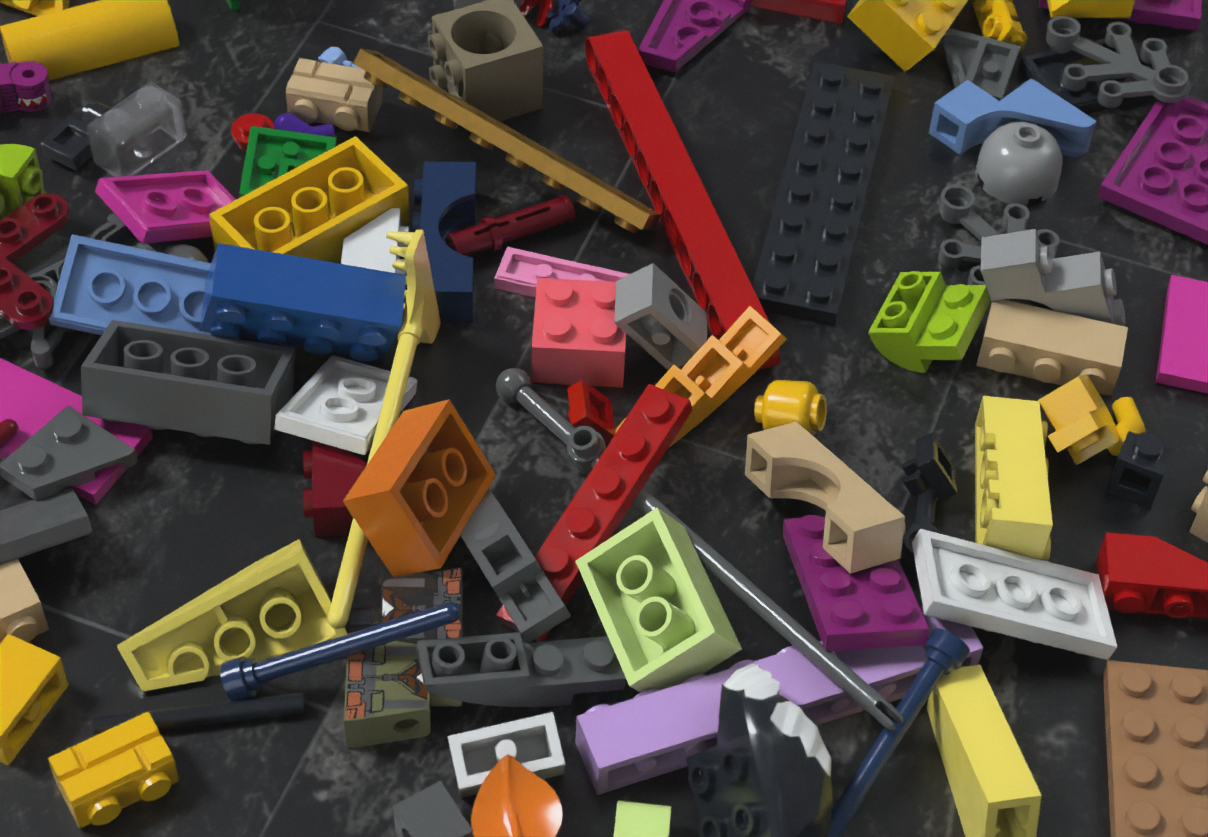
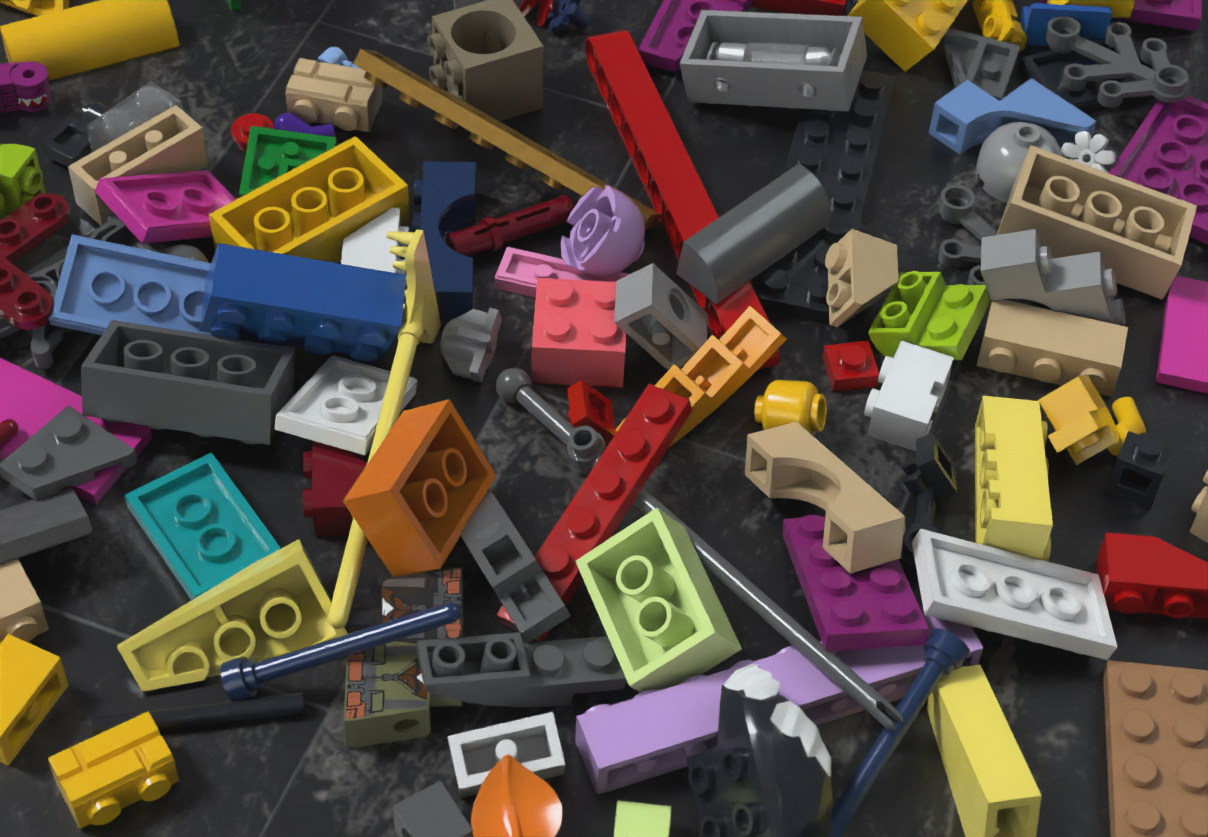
(159, 146): none -> tan brick
(200, 524): none -> teal plate
(471, 342): none -> light grey piece
(604, 234): none -> lavender cylinder
(755, 234): none -> dark grey brick
(774, 60): none -> light grey piece
(850, 366): none -> red plate
(858, 274): none -> tan slope
(909, 395): none -> white brick
(1089, 151): none -> white plant
(1092, 21): none -> blue panel
(1093, 211): none -> tan brick

